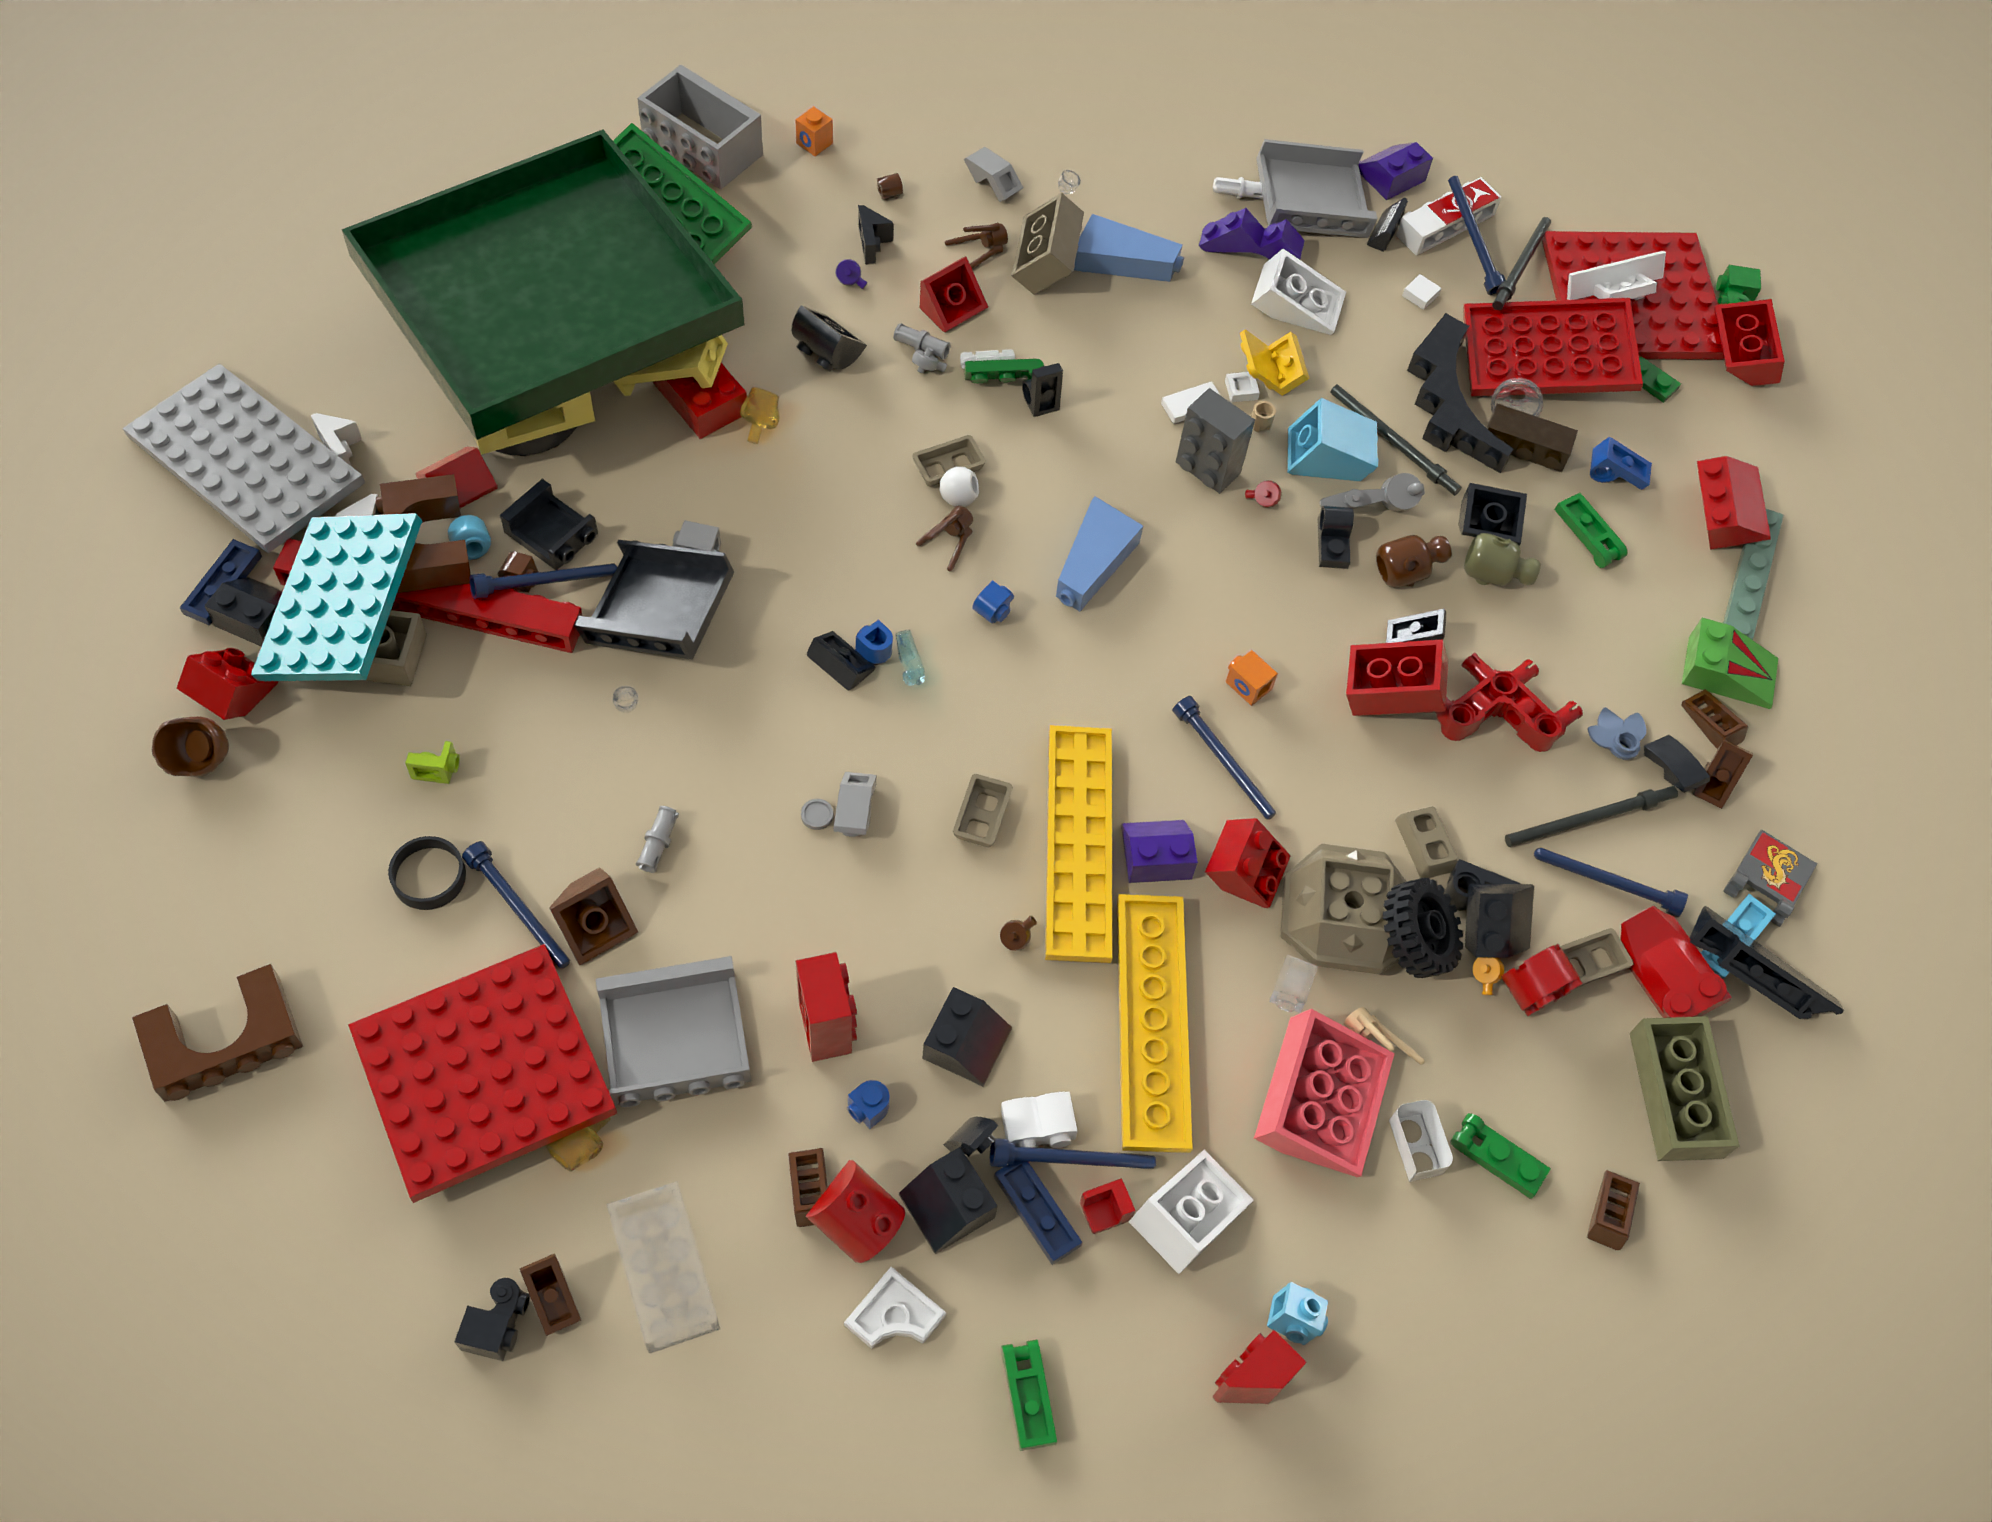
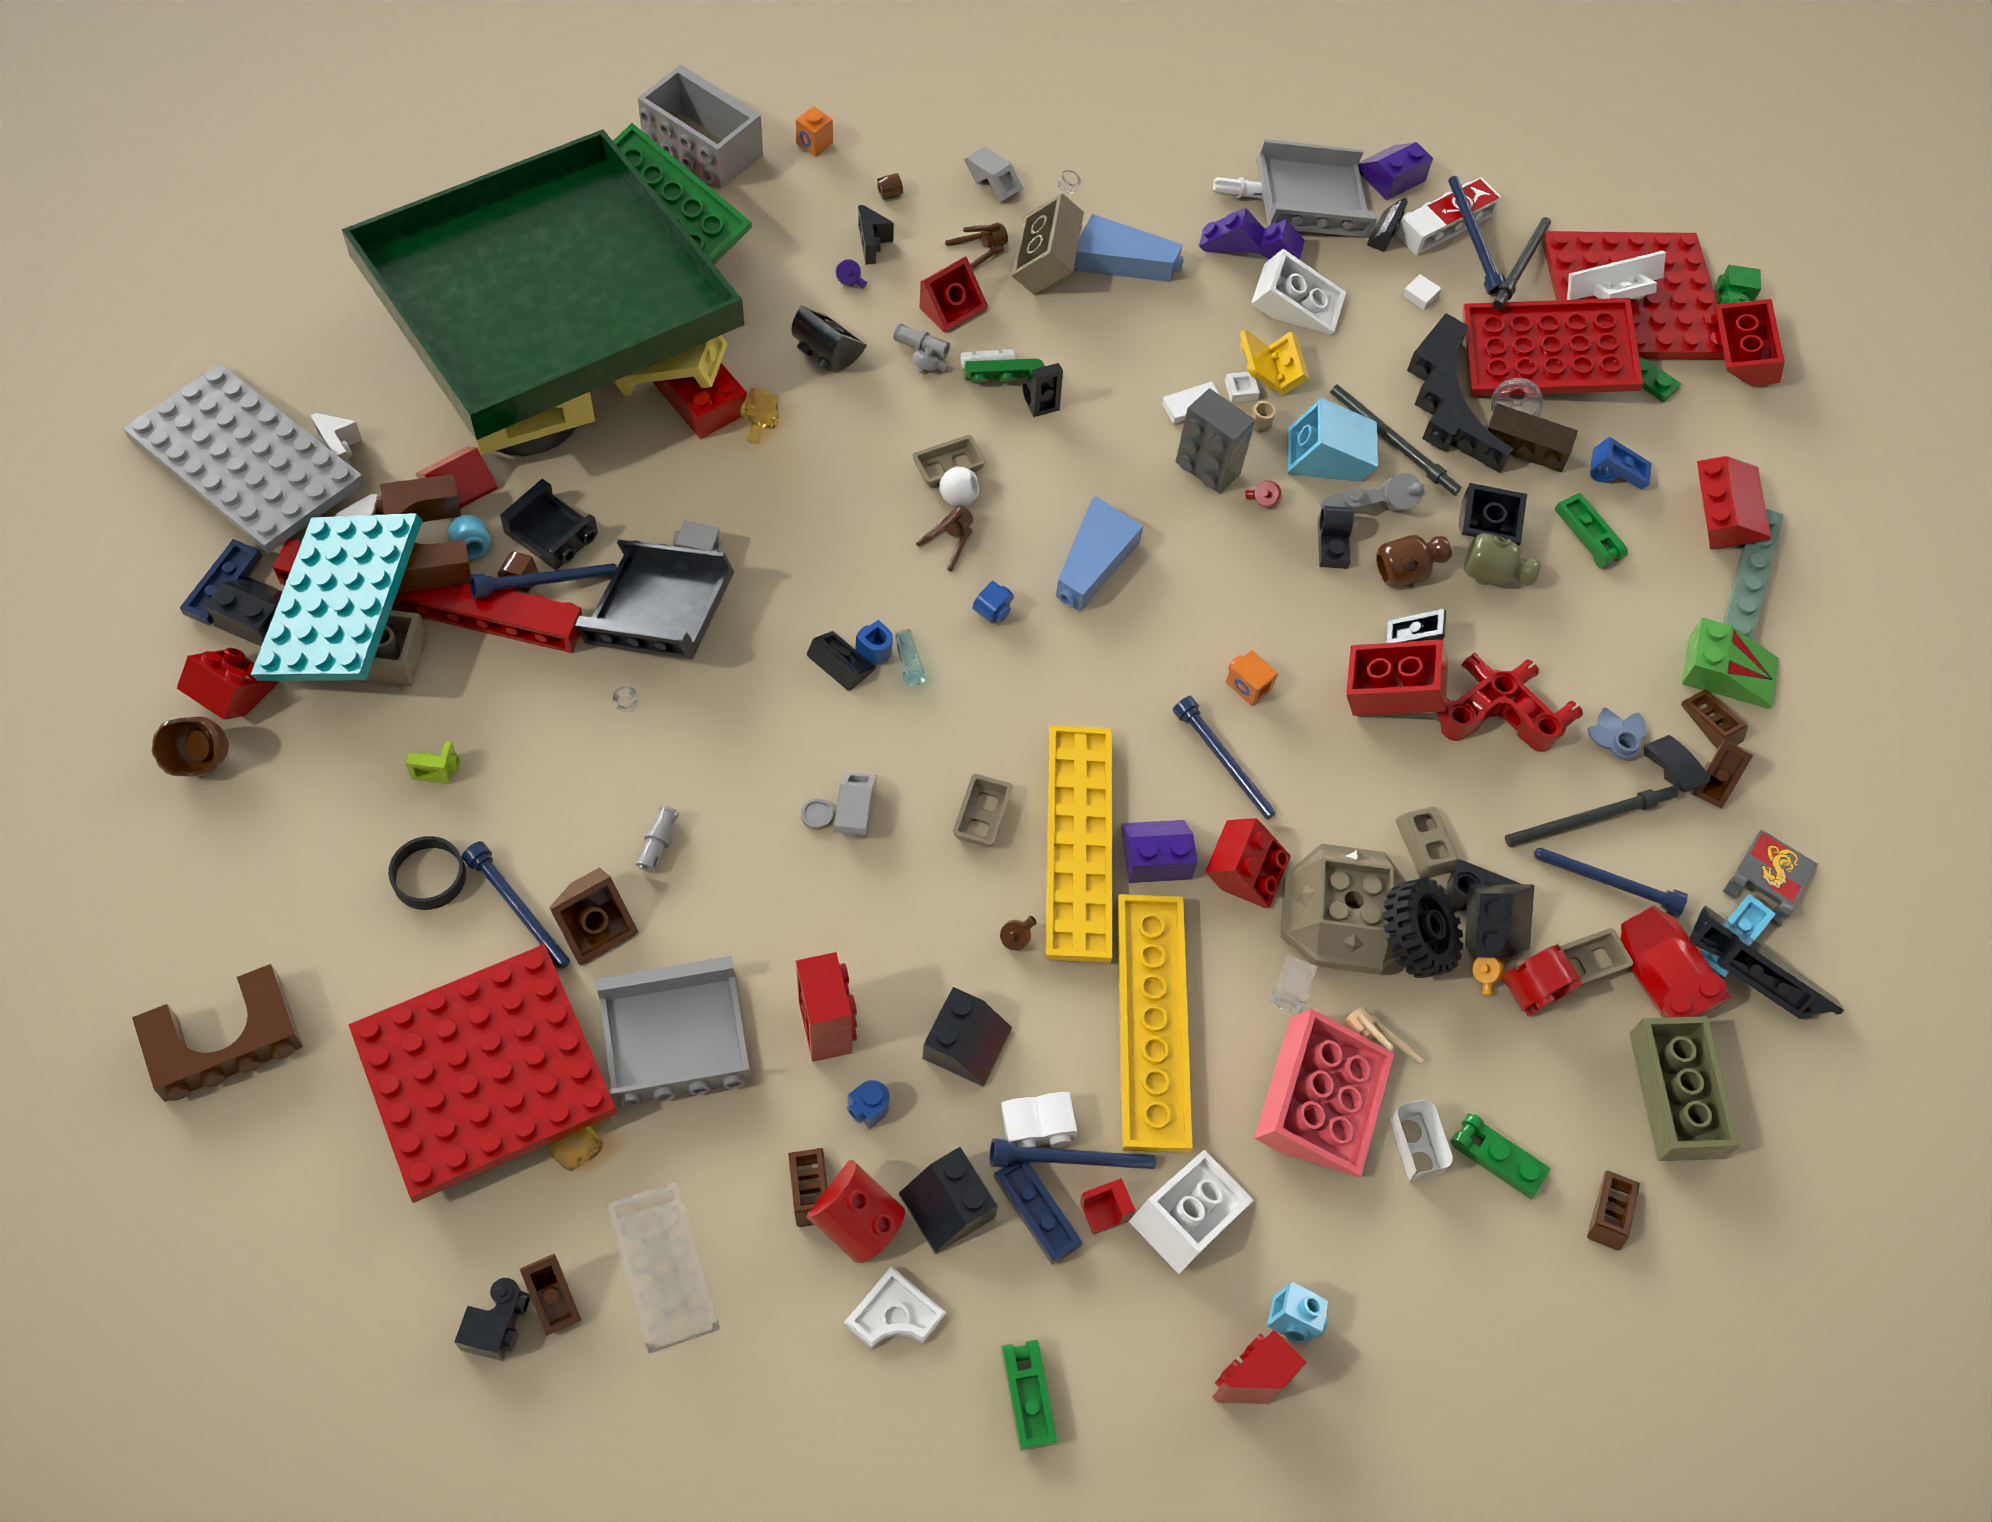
(973, 1136): black slope -> none

